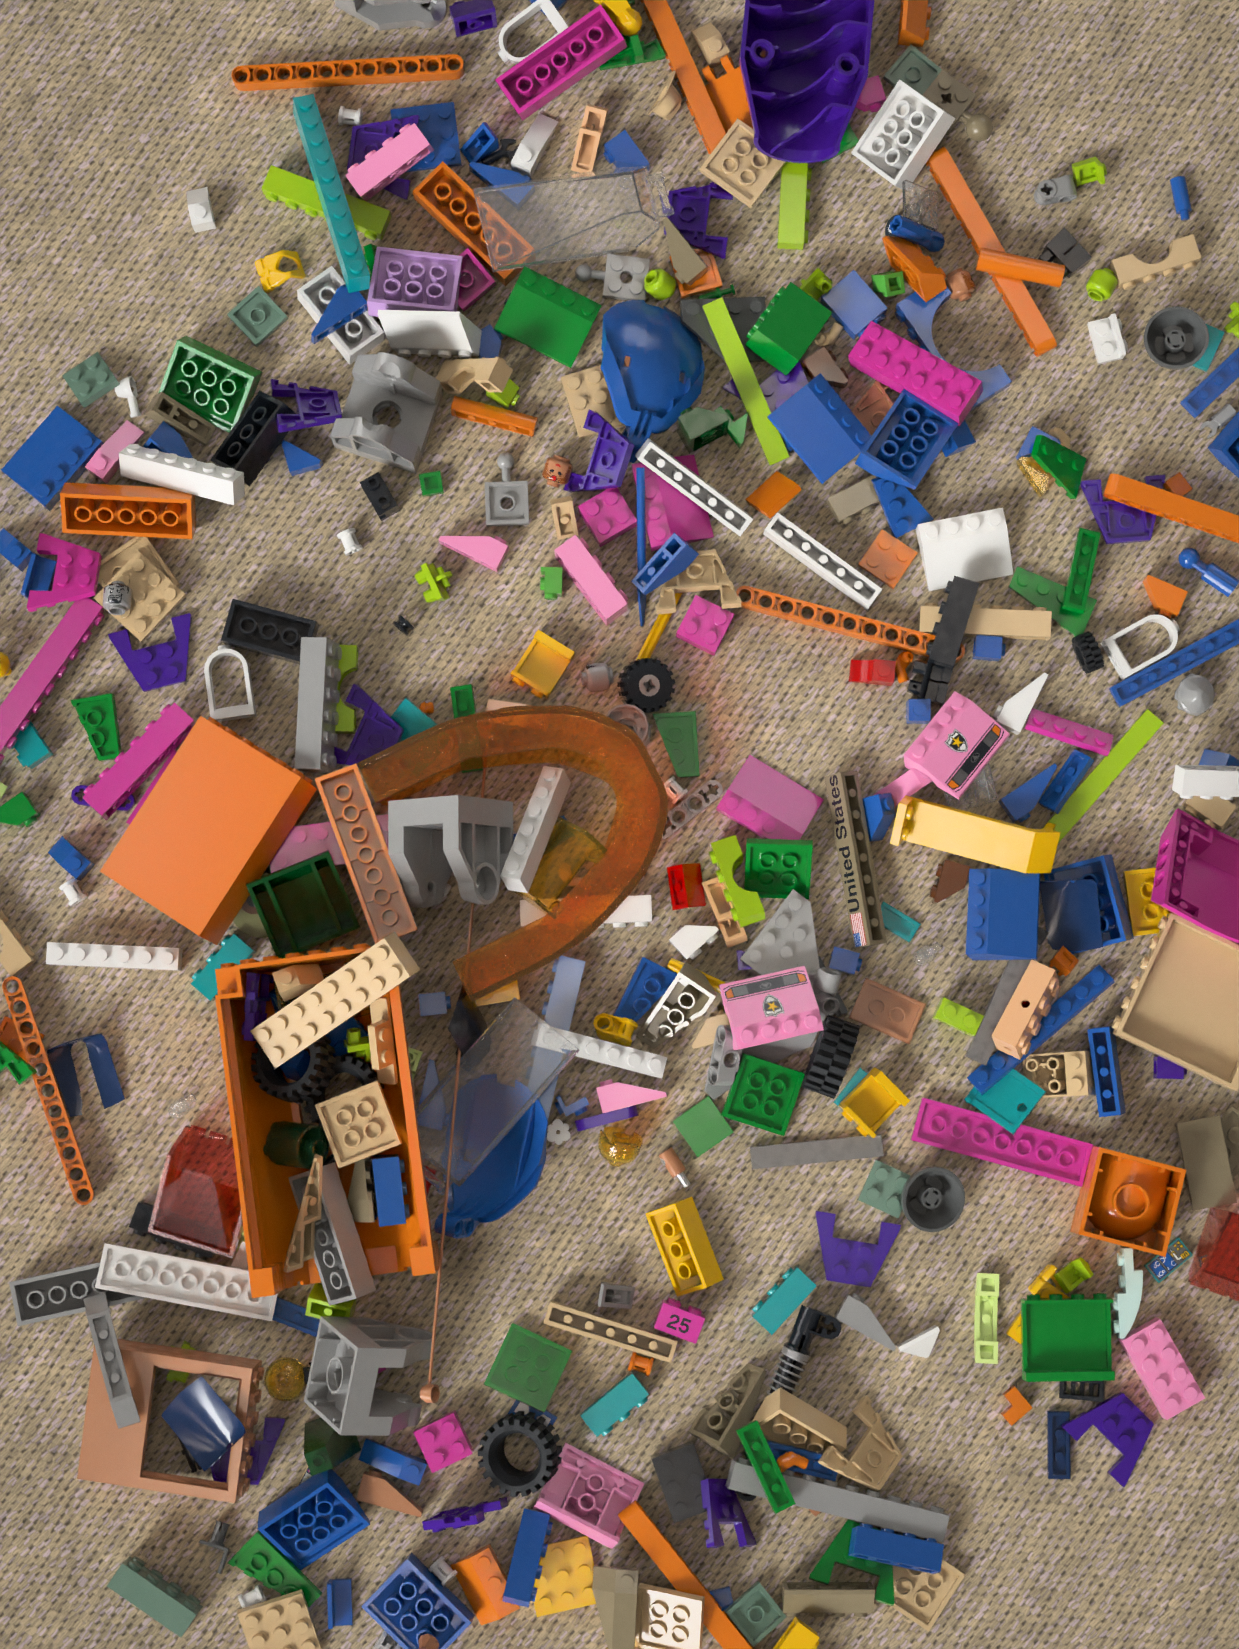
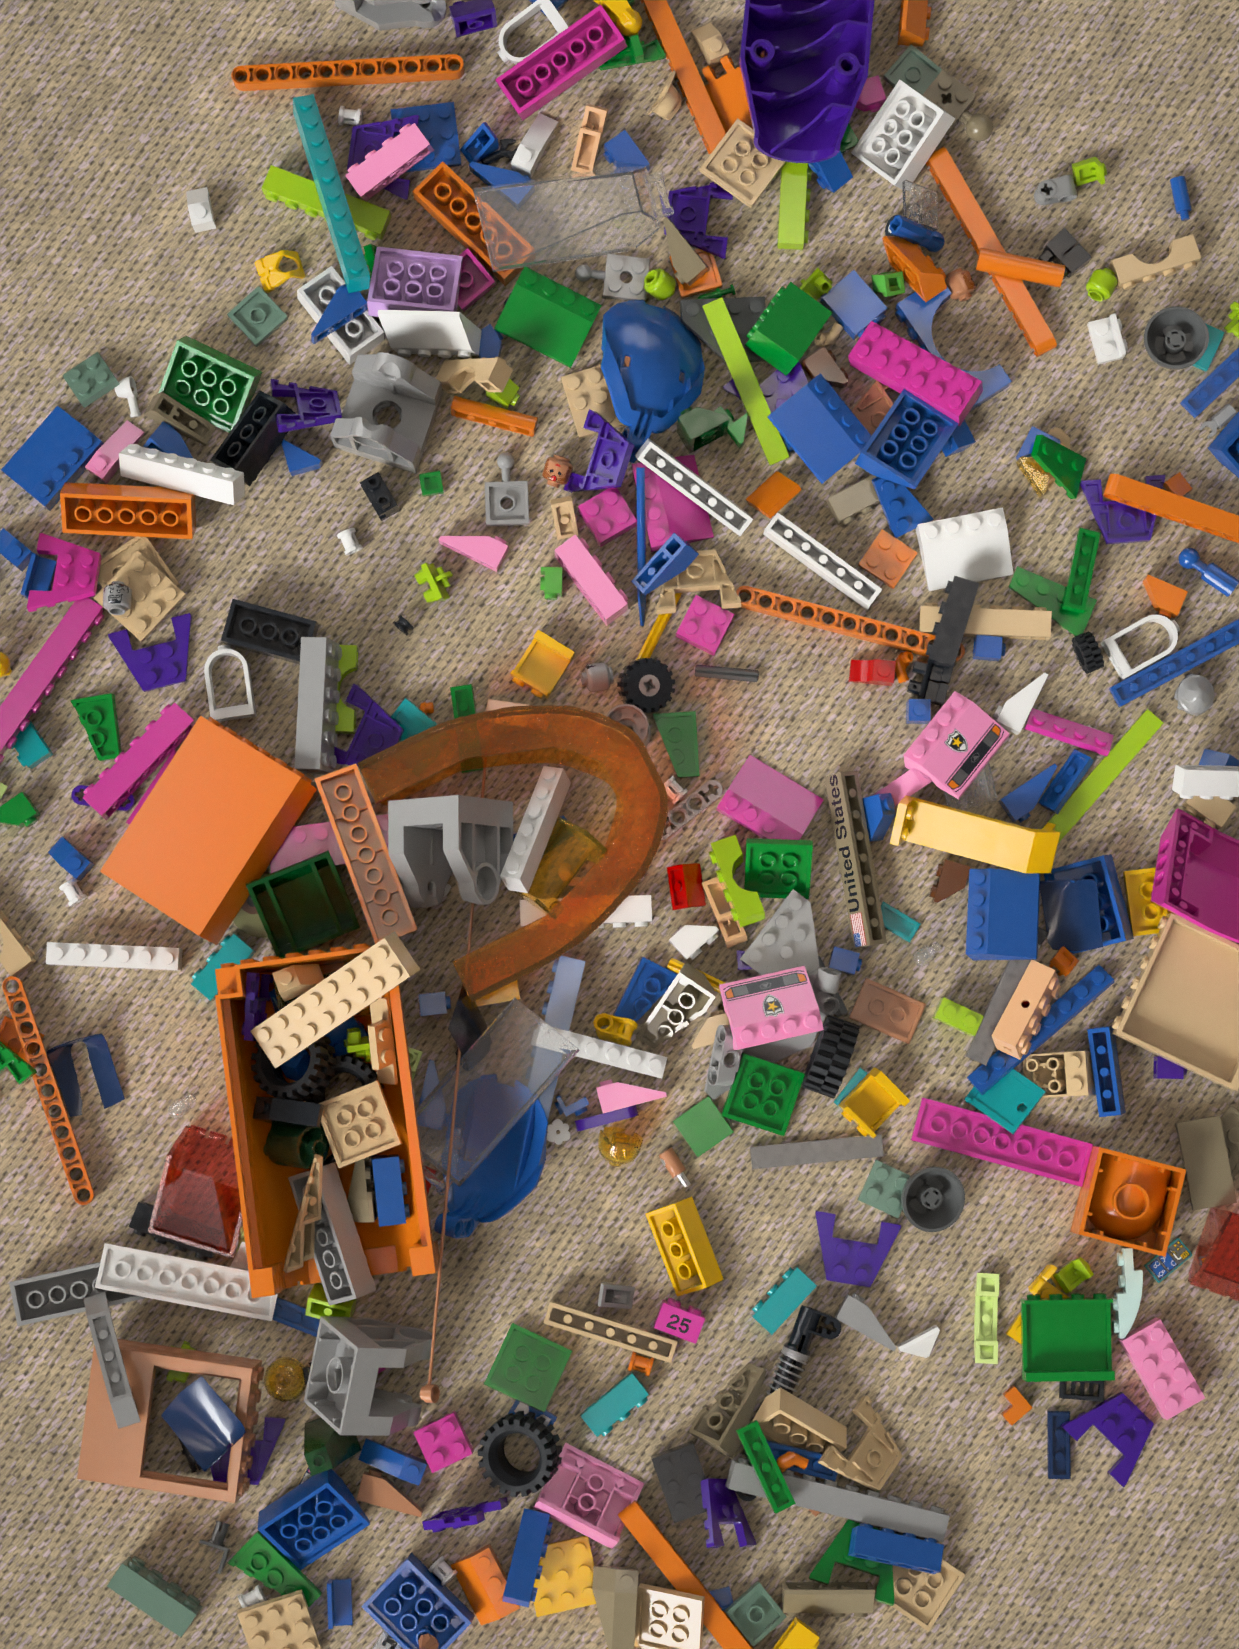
(287, 1112): none -> black slope
(726, 673): none -> dark grey axle
(832, 172): none -> blue brick

